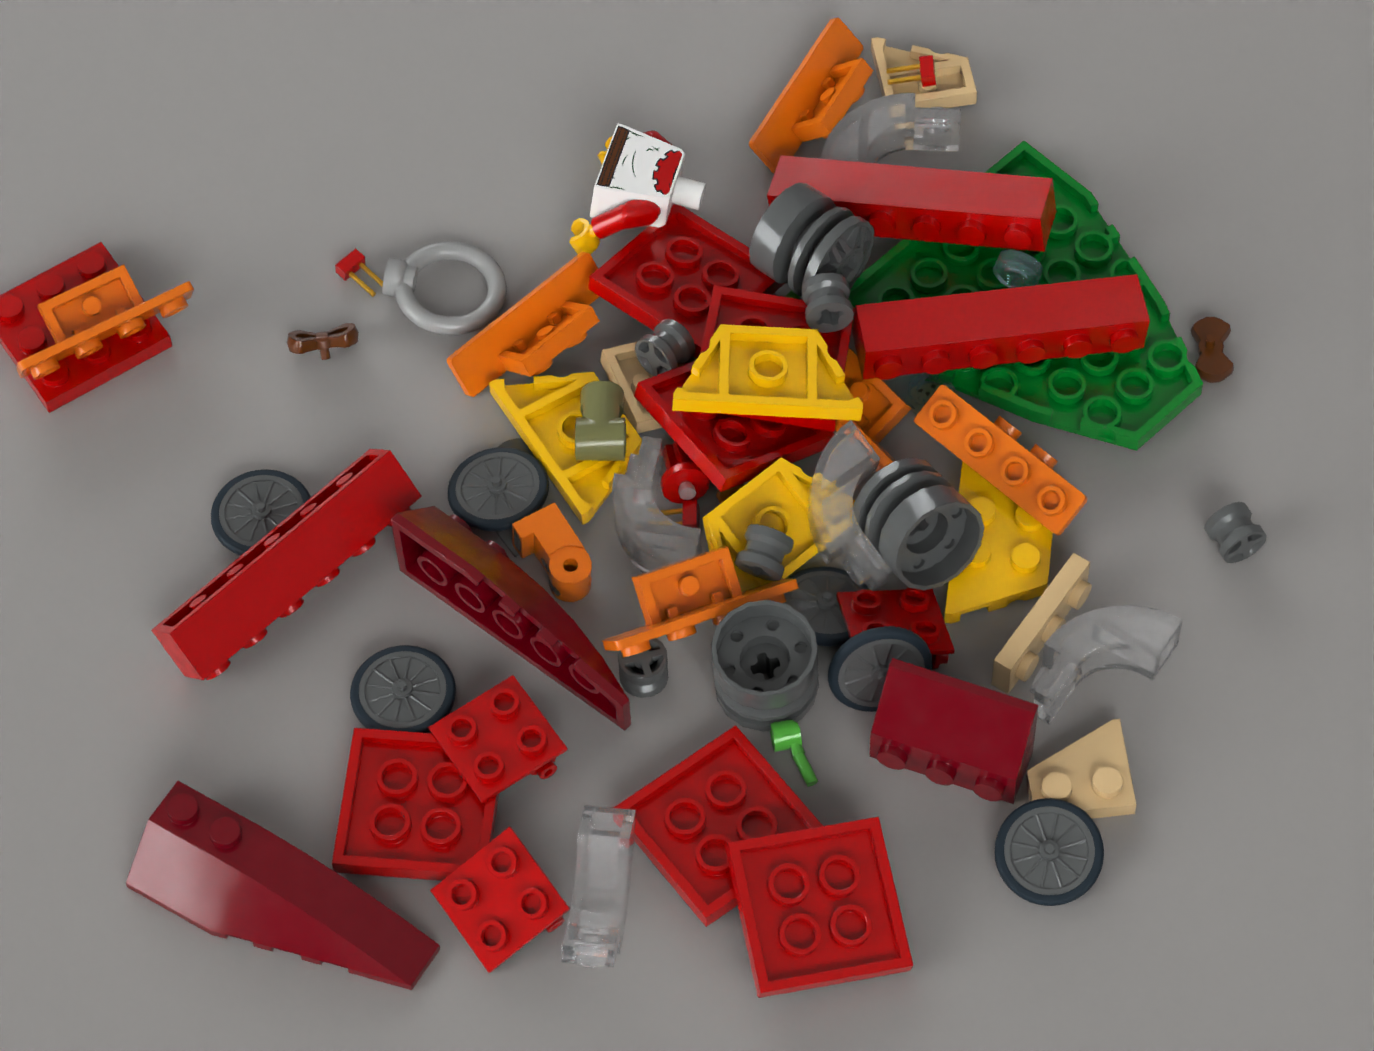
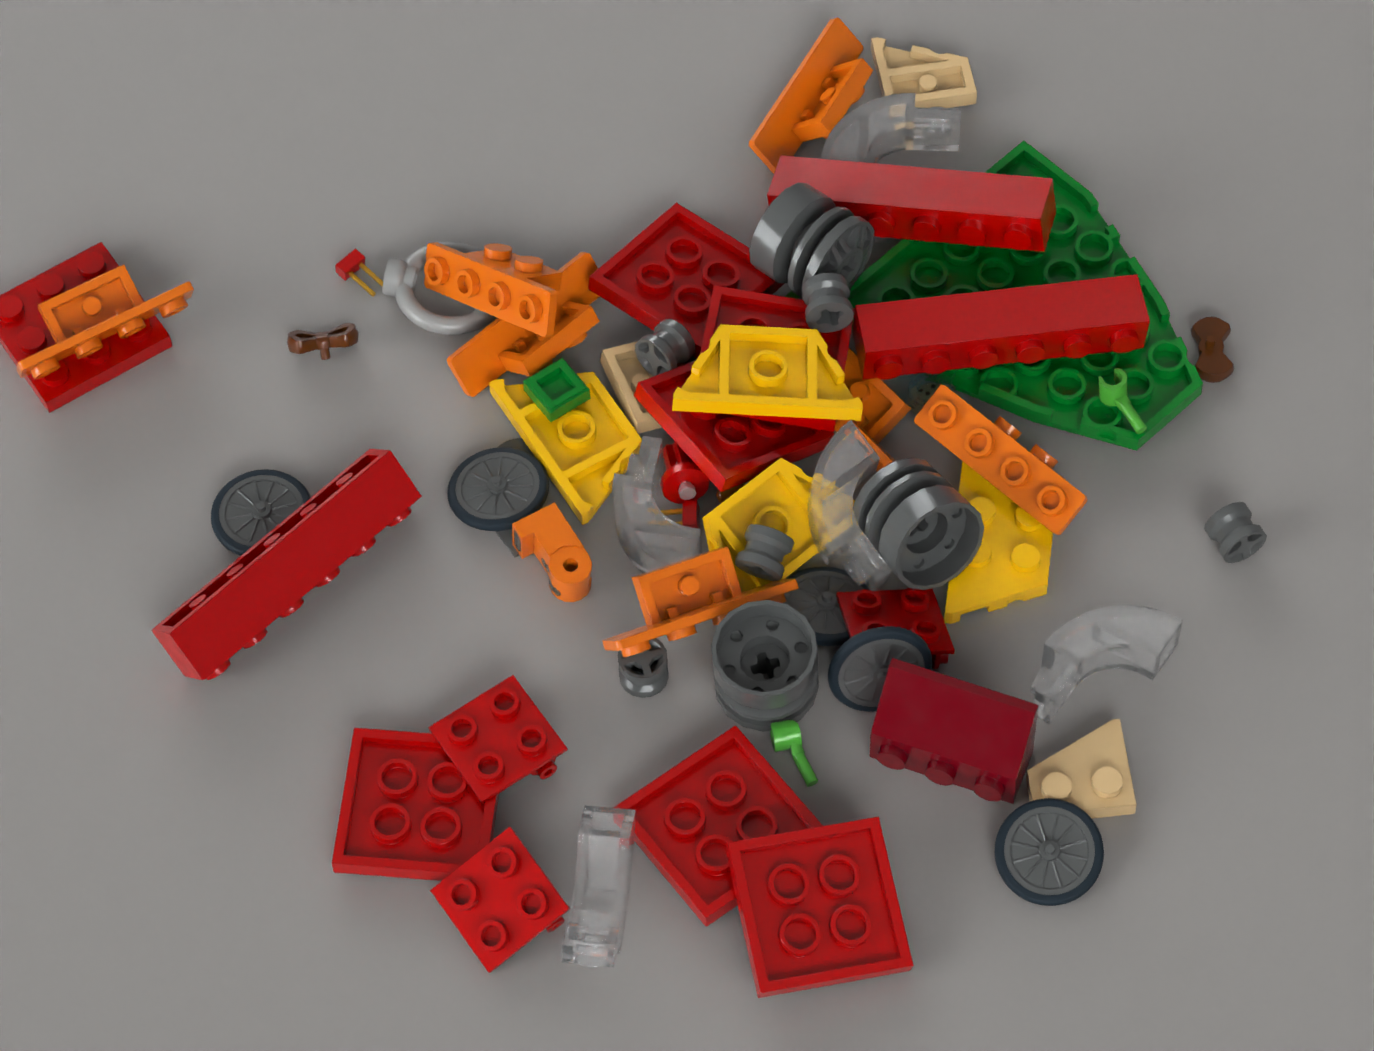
(263, 890): dark red wedge -> none
(402, 689): dark grey wheel -> none
(497, 283): none -> orange bracket
(506, 604): dark red wedge -> none
(556, 389): none -> green tile
(601, 430): olive piece -> none
(635, 187): torso -> none
(926, 68): piece -> none
(1017, 269): clear light blue tile -> none
(1019, 654): tan plate -> none
(1117, 396): none -> bright green hand

